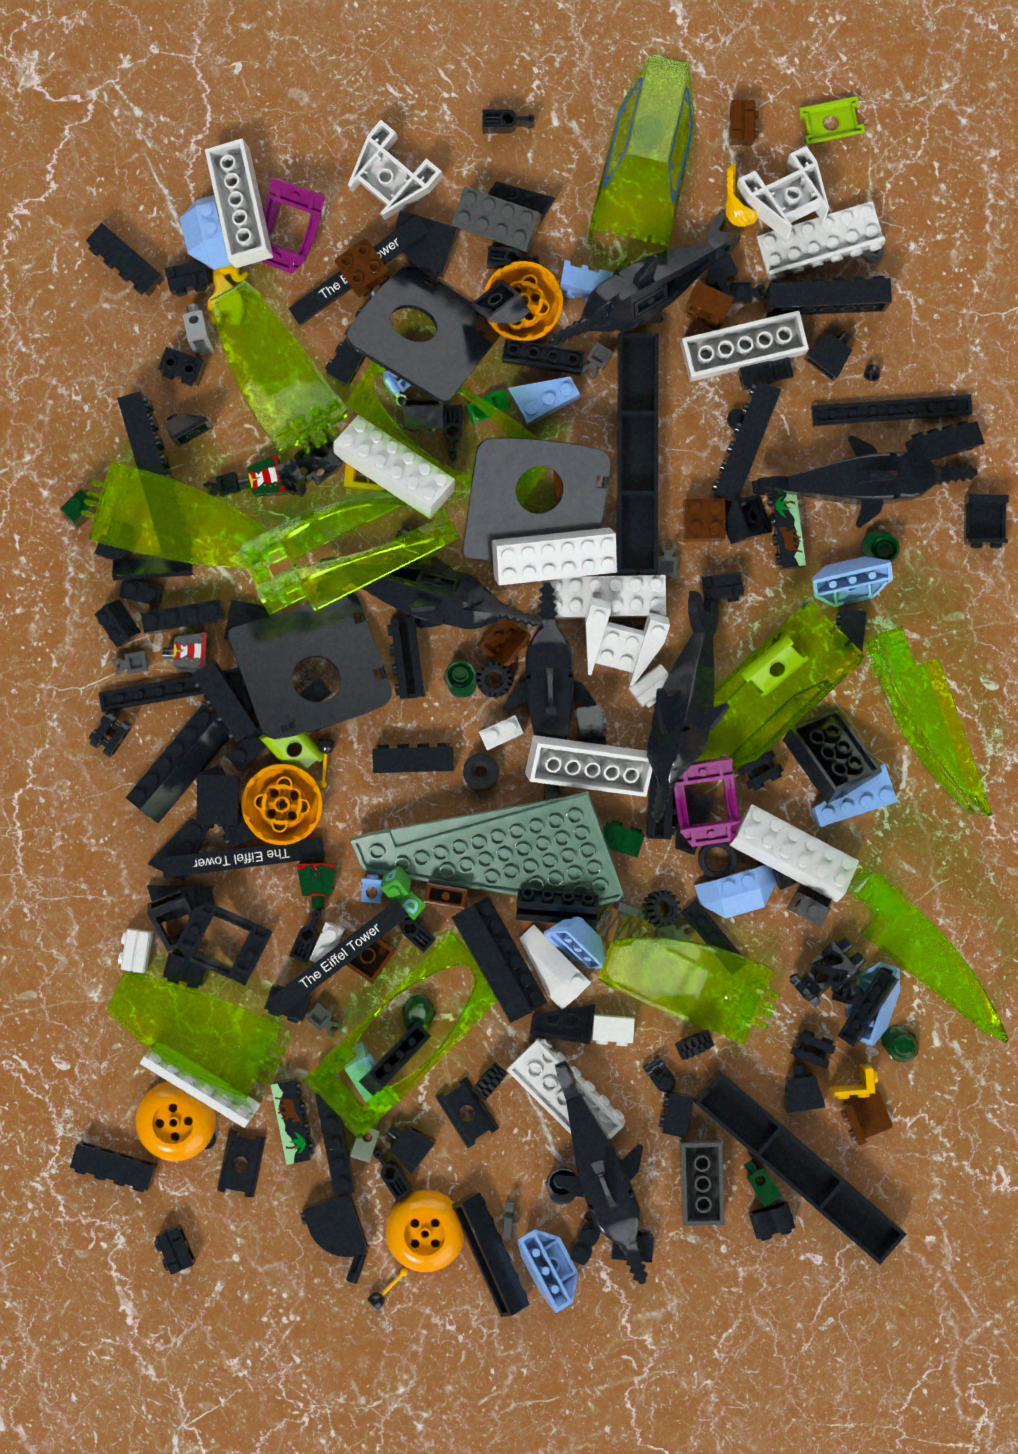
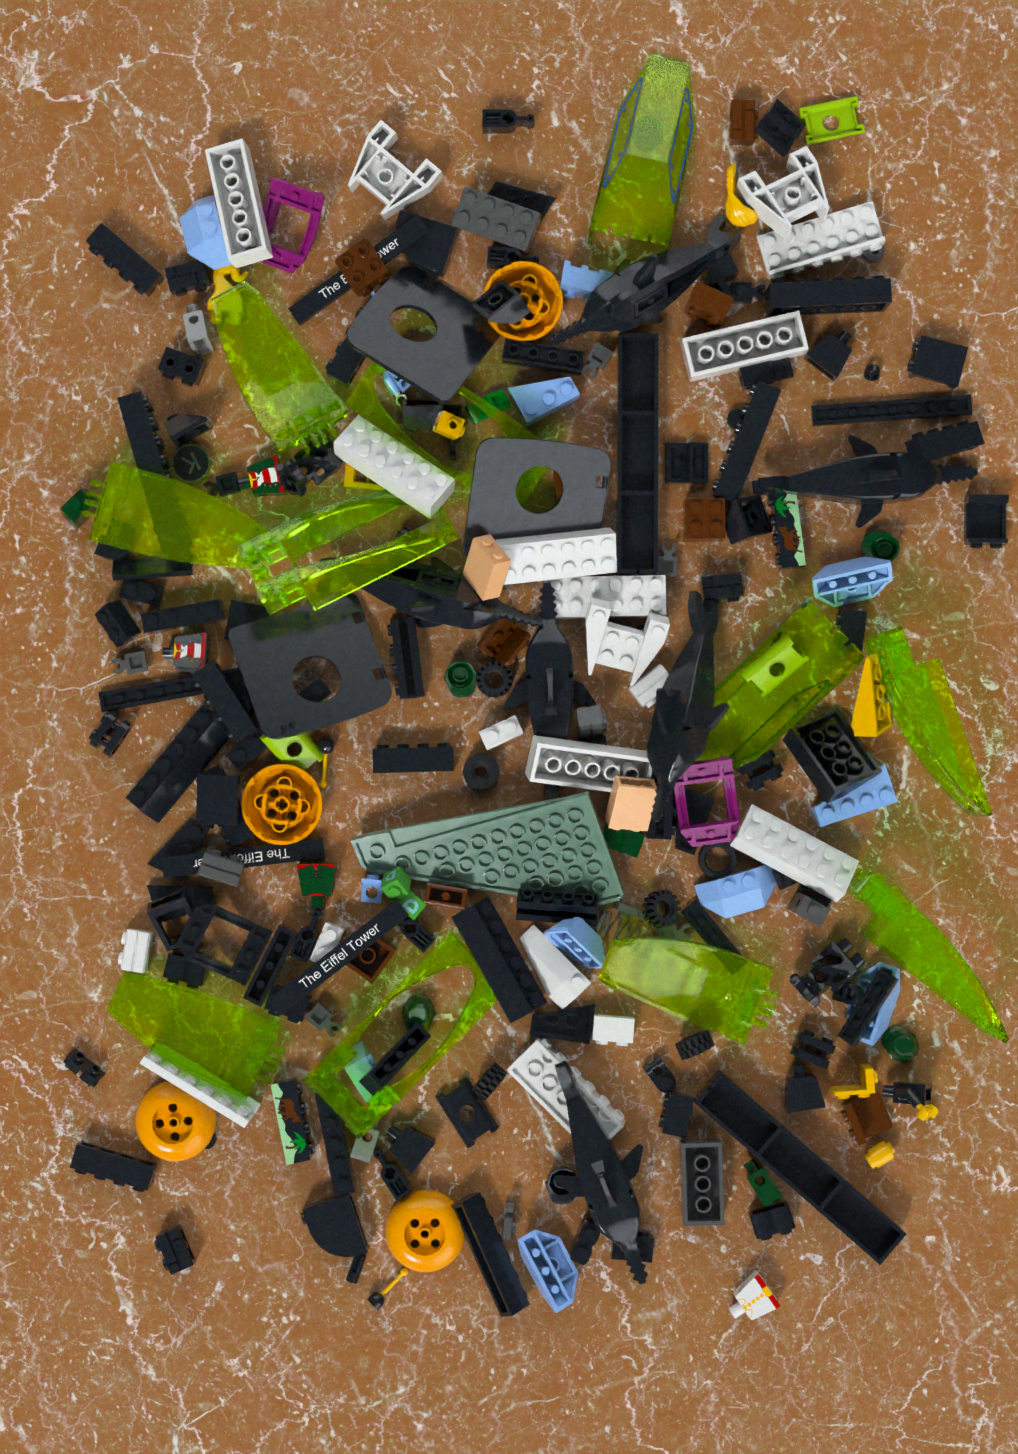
(76, 1062): none -> black hinge
(191, 463): none -> black tile
(221, 868): none -> dark grey brick
(241, 1147): black piece -> none
(271, 965): none -> black brick
(449, 425): none -> yellow brick
(486, 567): none -> light nougat brick
(630, 803): none -> light nougat brick
(686, 463): none -> black slope
(753, 1298): none -> white torso
(780, 127): none -> black slope
(871, 710): none -> yellow wedge
(879, 1154): none -> yellow brick
(915, 1094): none -> black torso
(937, 361): none -> black panel

